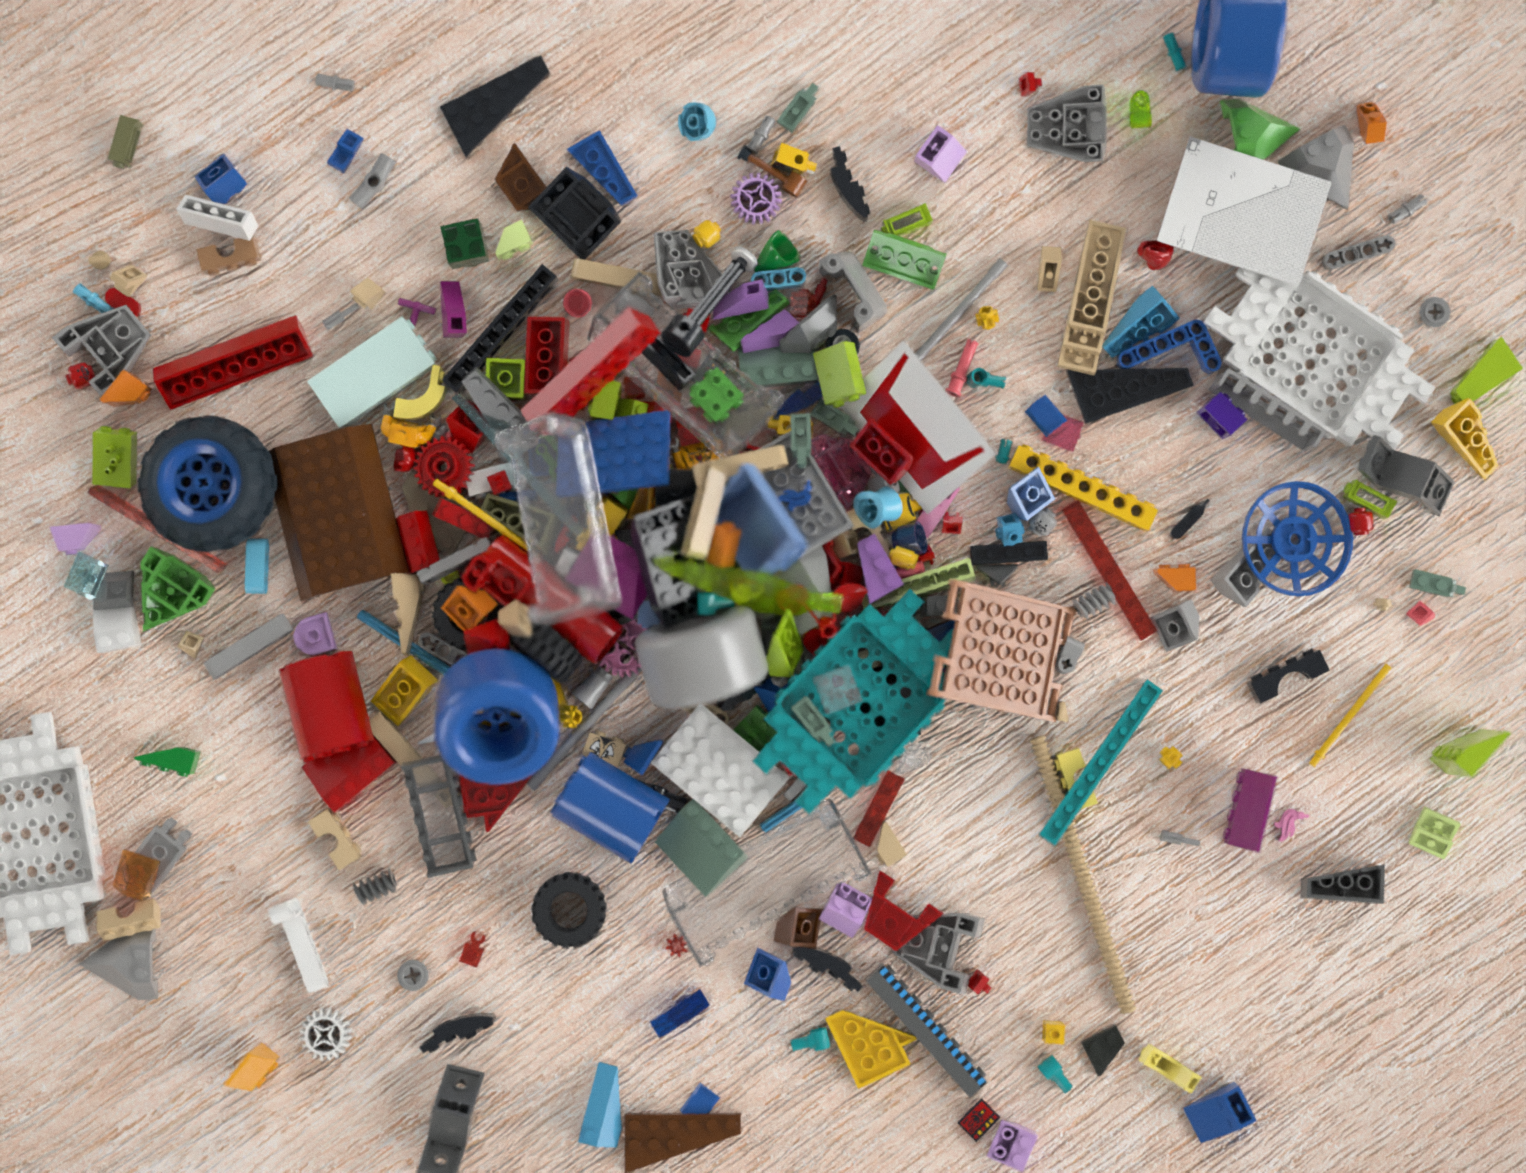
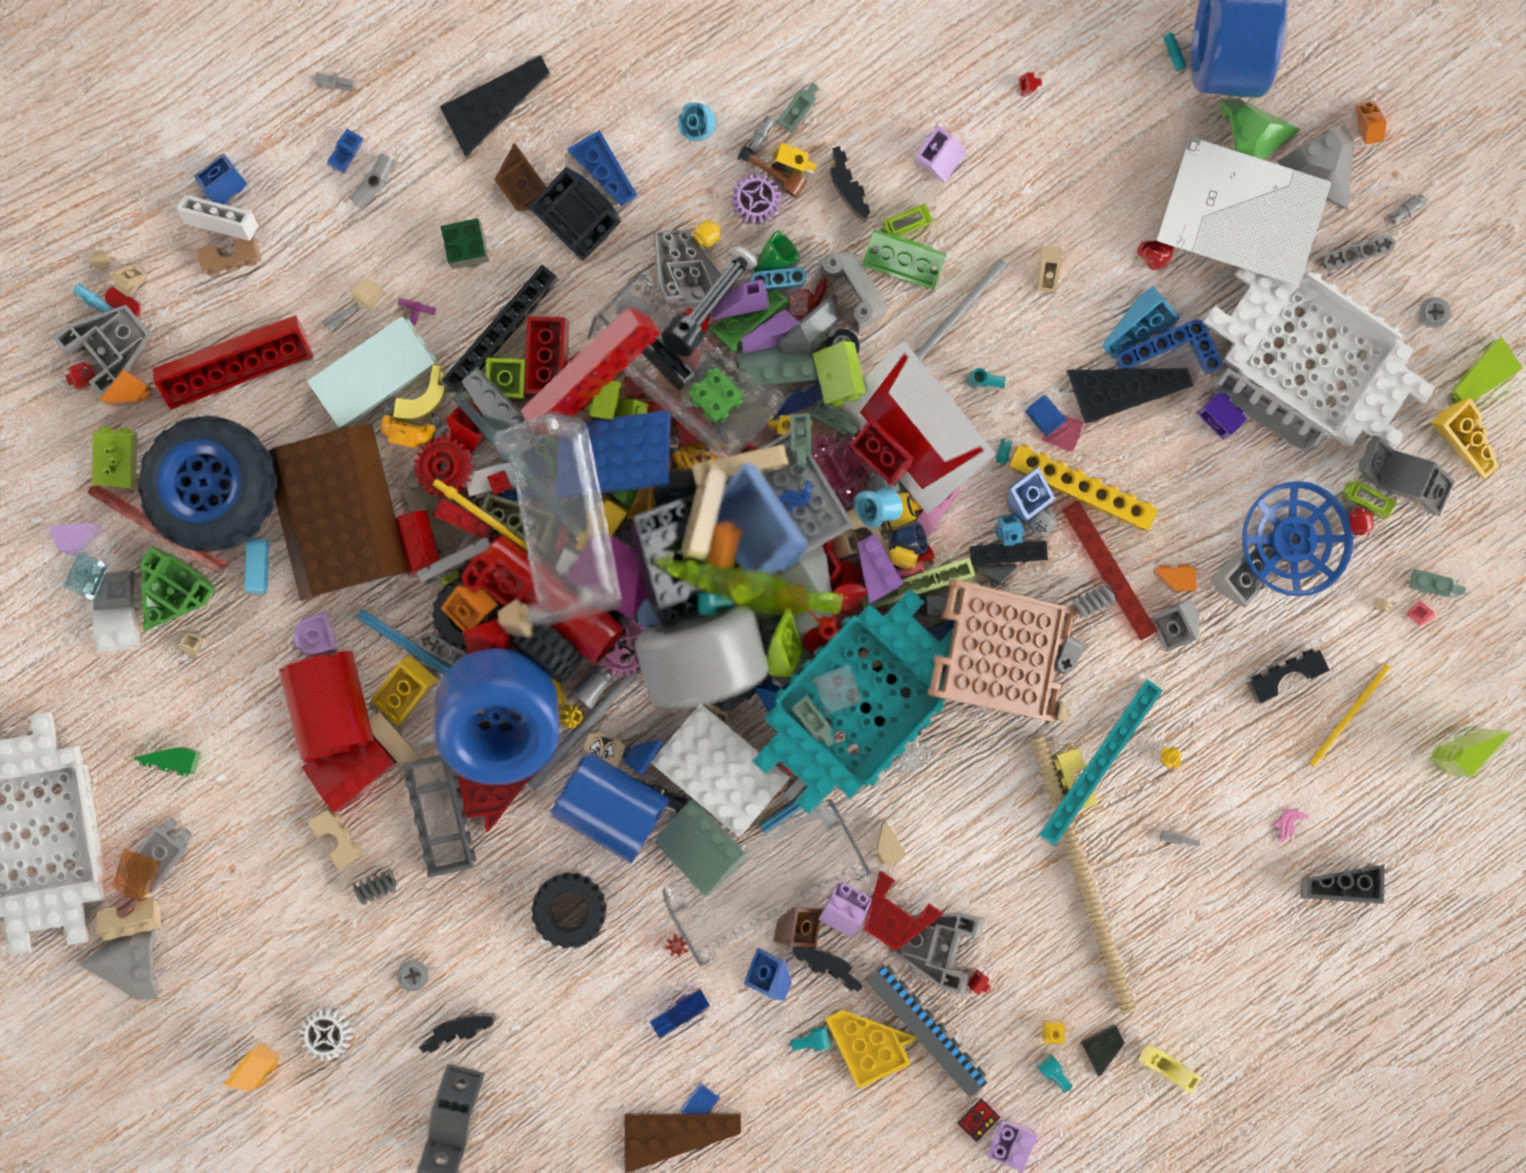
(125, 142): olive window -> none
(248, 646): light grey beam -> none
(301, 943): white beam -> none
(404, 459): red hair -> none
(408, 595): tan wedge -> none
(452, 310): magenta slope -> none
(472, 952): clear red plate -> none
(513, 239): yellowish green slope -> none
(577, 303): coral hair -> none
(603, 1116): dark azure wedge -> none
(608, 274): tan beam -> none
(755, 729): bright green slope -> none
(878, 808): clear red tile -> none
(952, 524): red tile -> none
(959, 377): coral pin -> none
(987, 317): yellow gear -> none
(1071, 124): light grey wedge -> none
(1092, 297): tan slope -> none
(1140, 113): clear neon green piece -> none
(1188, 520): black piece -> none
(1220, 1113): blue slope -> none
(1250, 809): magenta slope -> none
(1434, 832): yellowish green slope -> none

